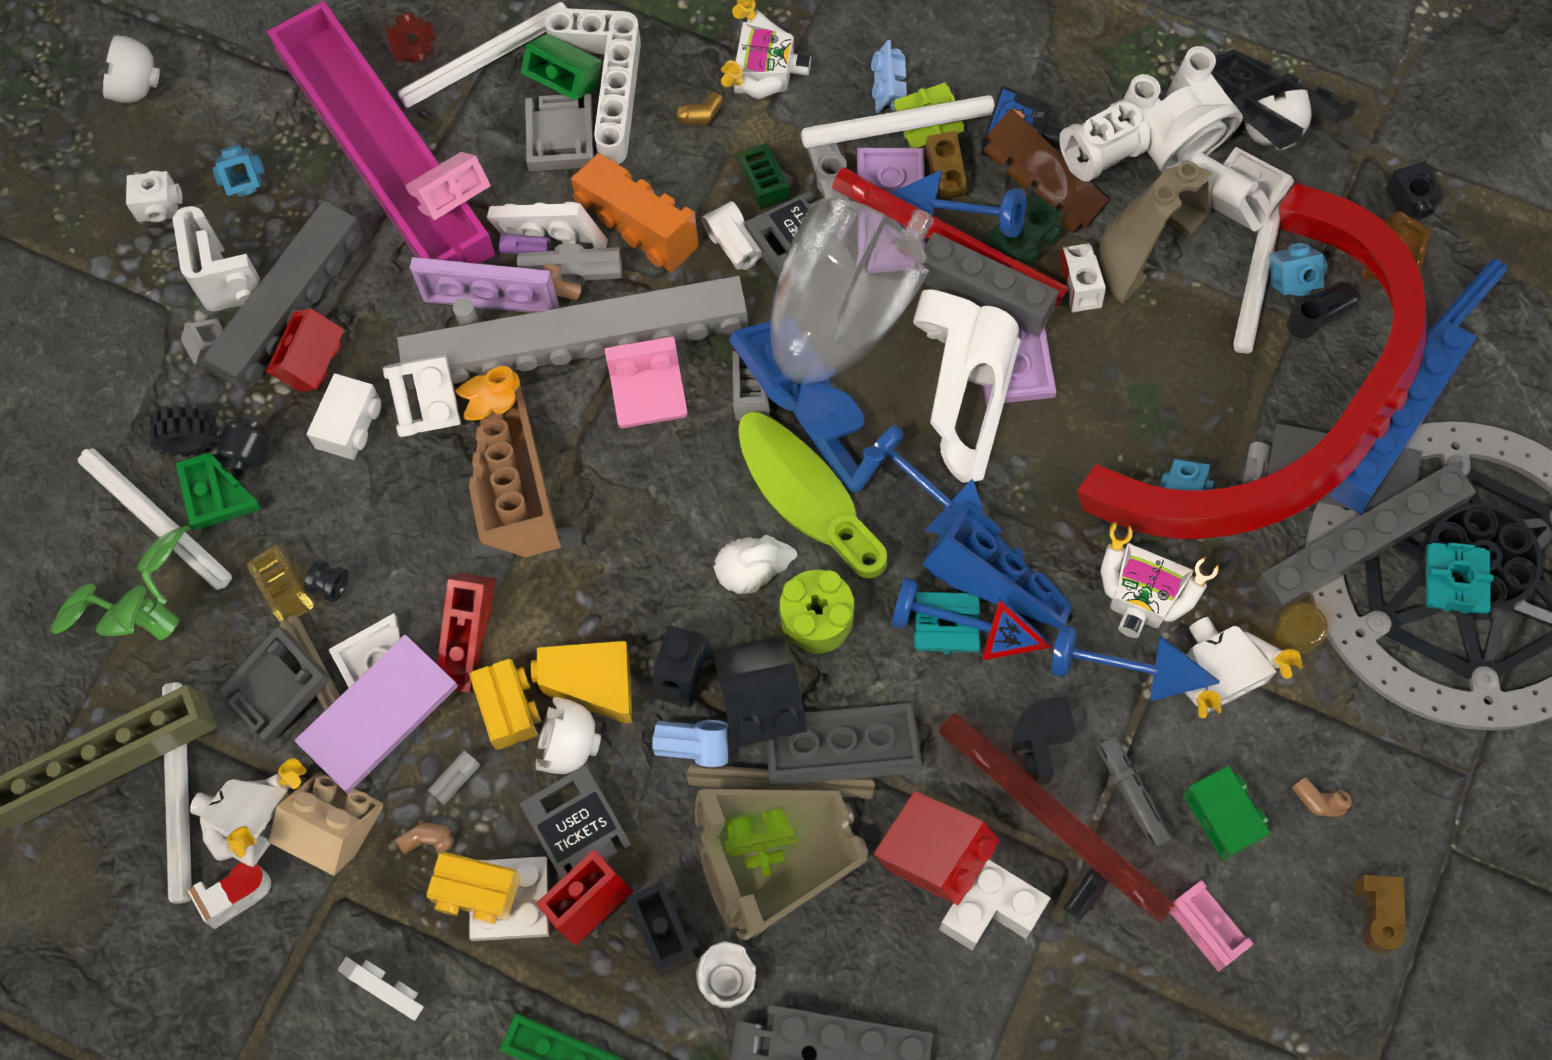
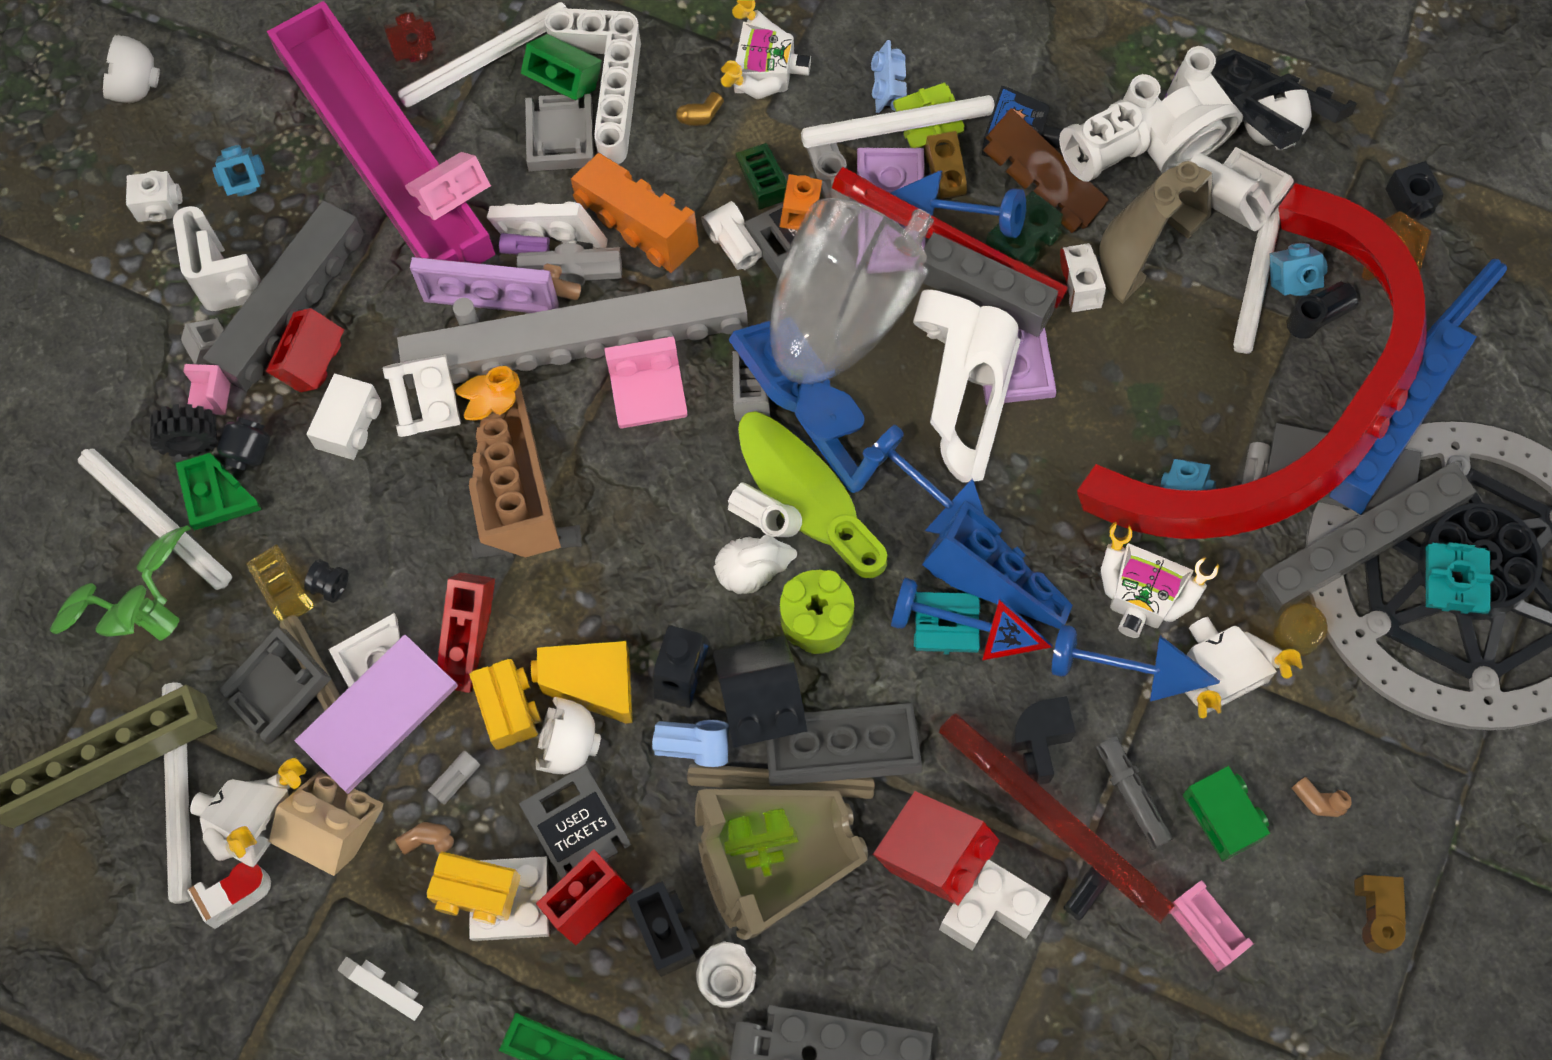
(208, 387): none -> bright pink panel
(763, 511): none -> white piece
(799, 196): none -> orange brick

